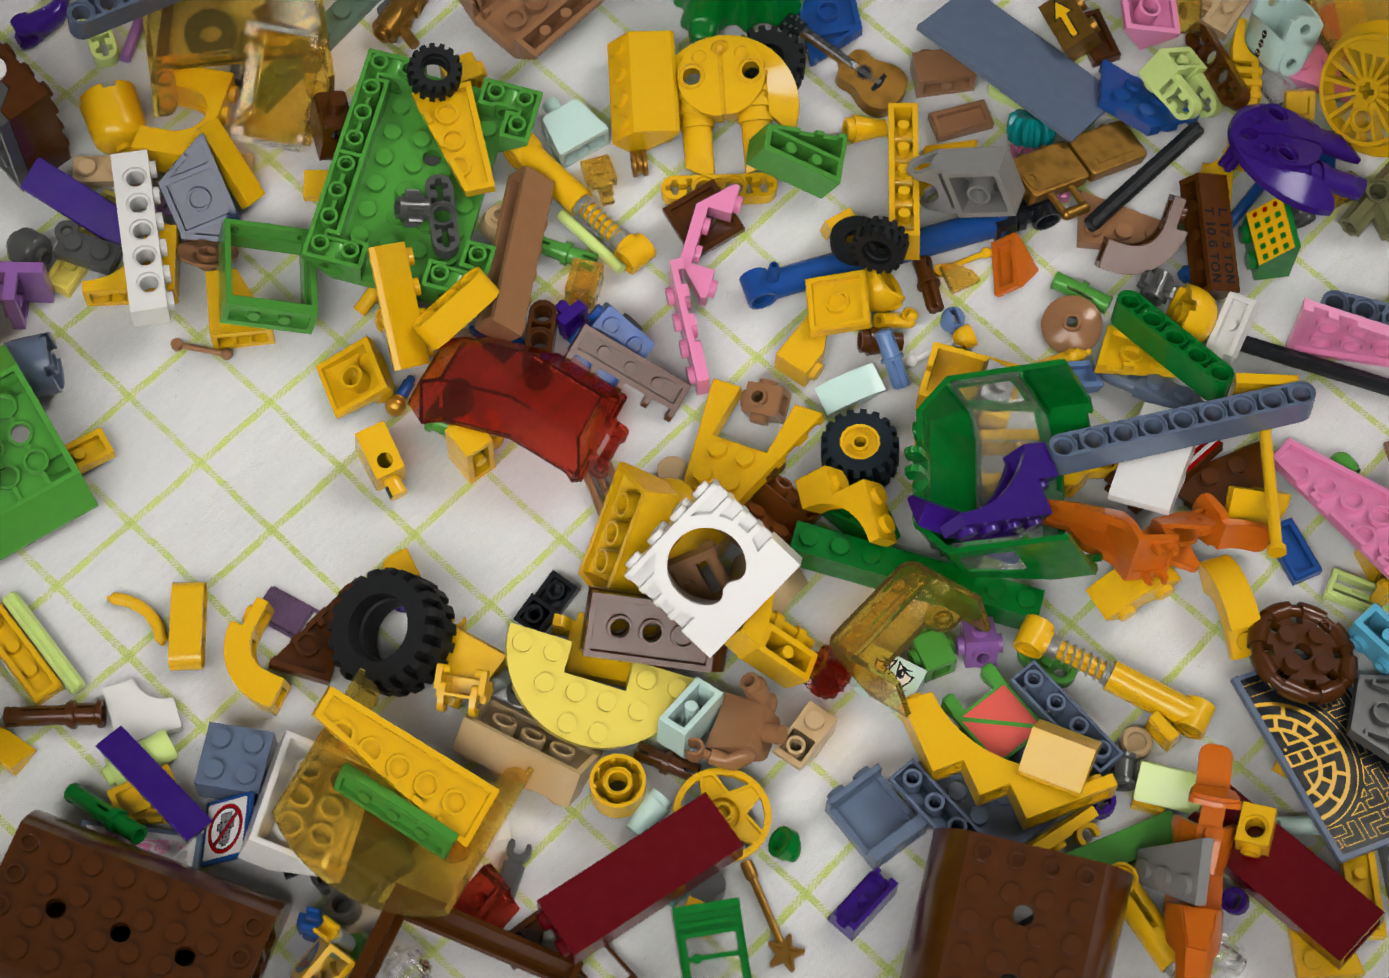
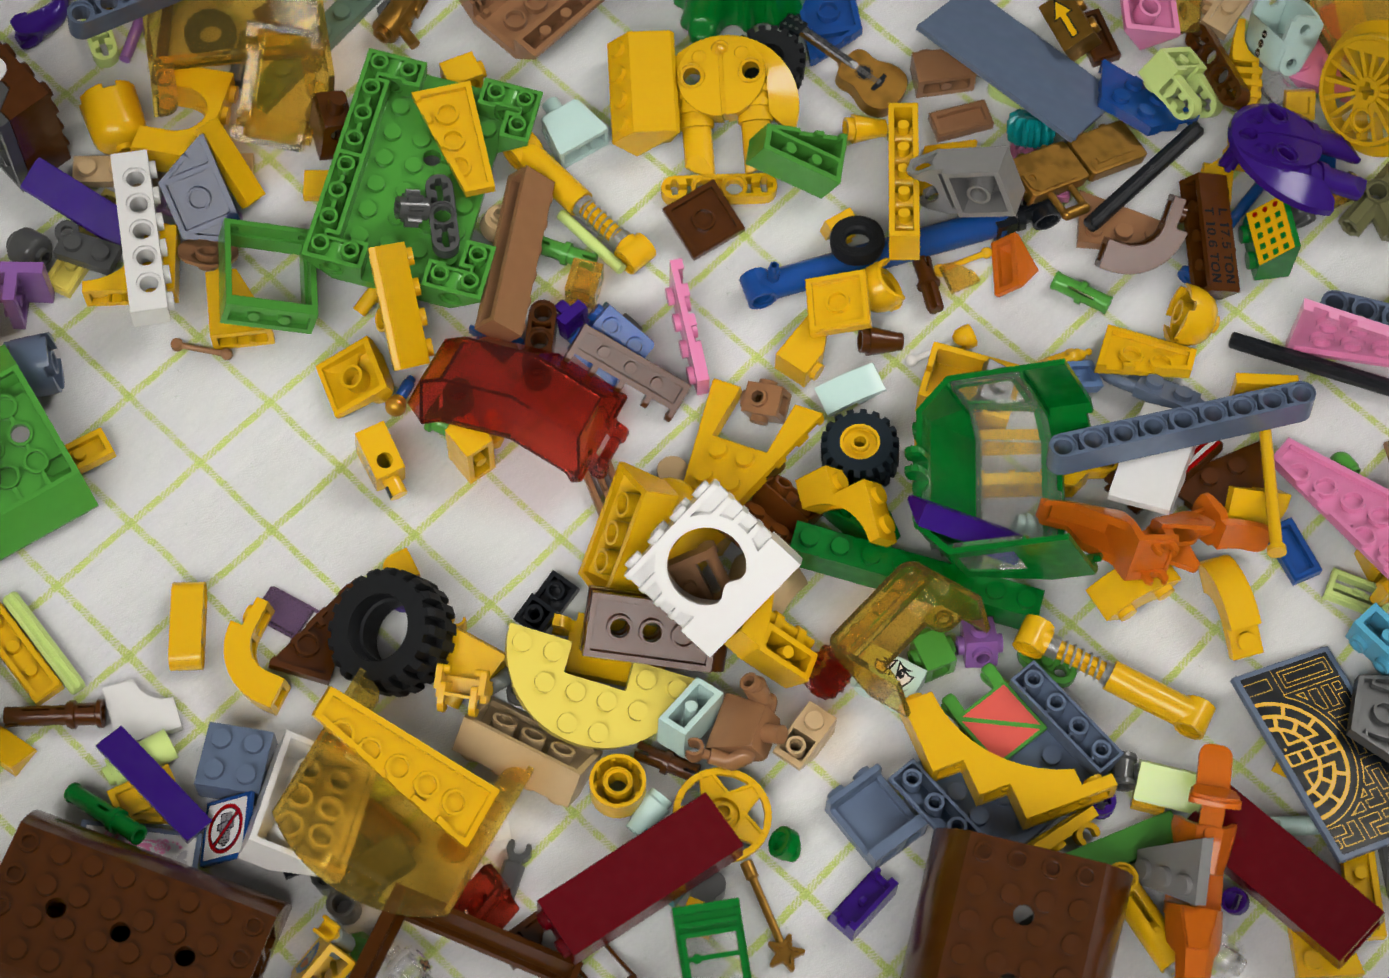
(145, 611): yellow piece -> none
(307, 921): blue plate -> none
(395, 811): bright green tile -> none
(434, 56): black tyre -> none
(455, 308): yellow beam -> none
(600, 176): clear yellow plate -> none
(639, 163): pearl gold bush -> none
(718, 206): bright pink slope -> none
(876, 257): black tyre -> none
(892, 358): medium blue axle -> none
(896, 319): yellow arm -> none
(947, 321): medium blue hinge -> none
(1016, 500): dark purple arch -> none
(1058, 757): yellow slope -> none
(1060, 335): medium nougat dish -> none
(1137, 741): tan tile -> none
(1157, 286): dark grey gear -> none
(1162, 731): yellow tile -> none
(1172, 346): green beam -> none
(1232, 326): white hinge -> none
(1259, 816): yellow brick -> none
(1313, 642): reddish brown plate -> none

